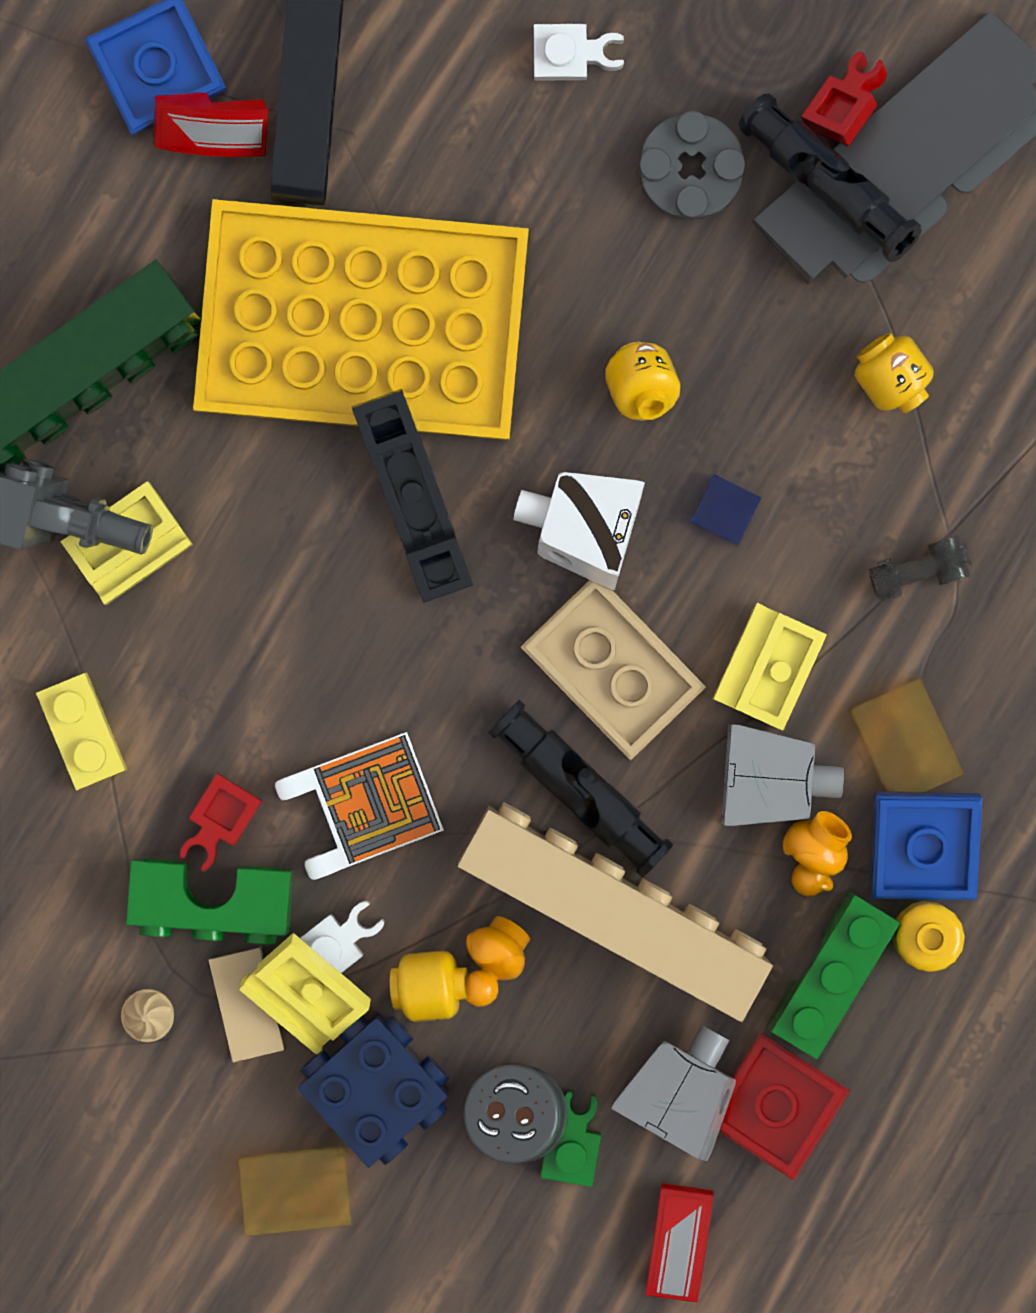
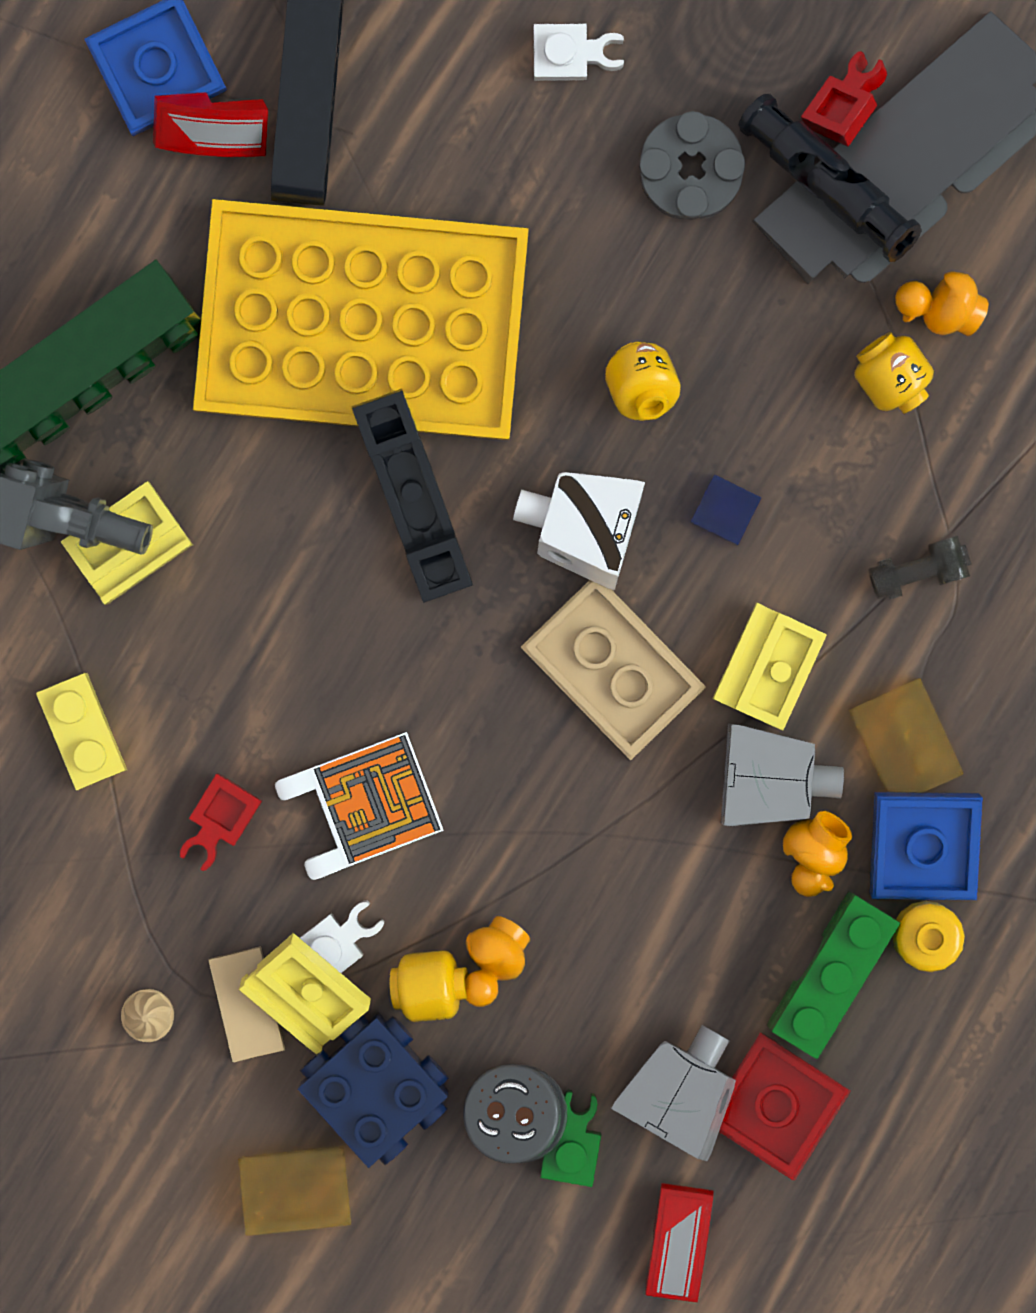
(162, 900): green arch -> none
(608, 815): black piece -> none
(615, 912): tan brick -> none
(948, 309): none -> light orange animal

